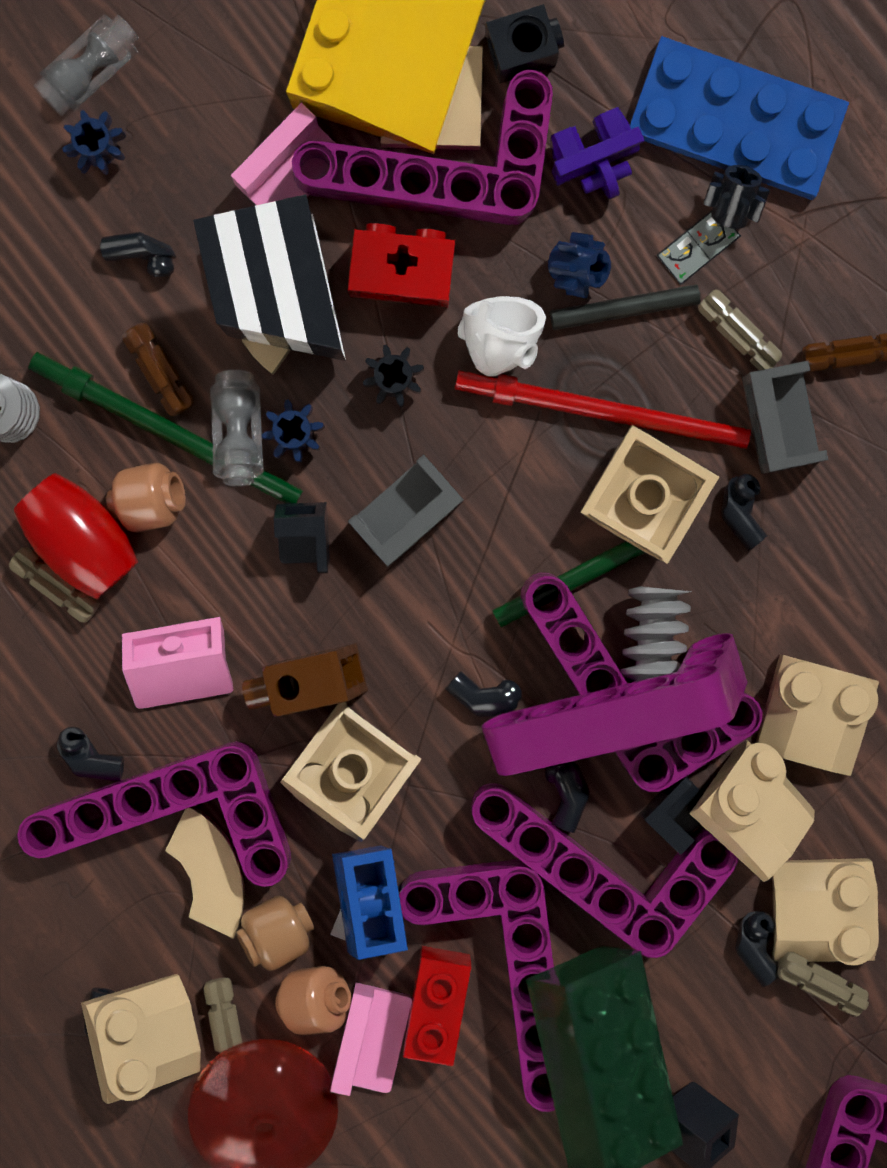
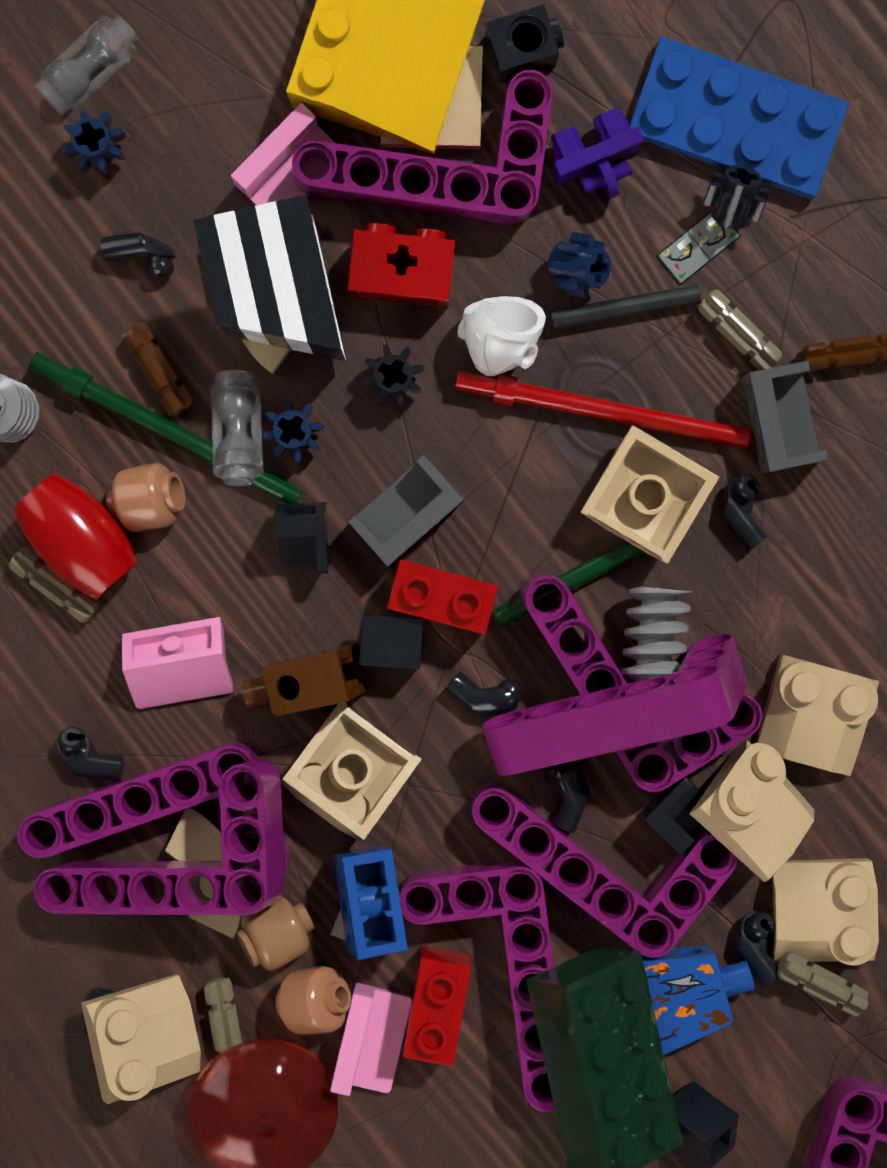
(182, 878): none -> magenta beam
(391, 641): none -> black panel
(442, 596): none -> red brick
(693, 993): none -> blue torso

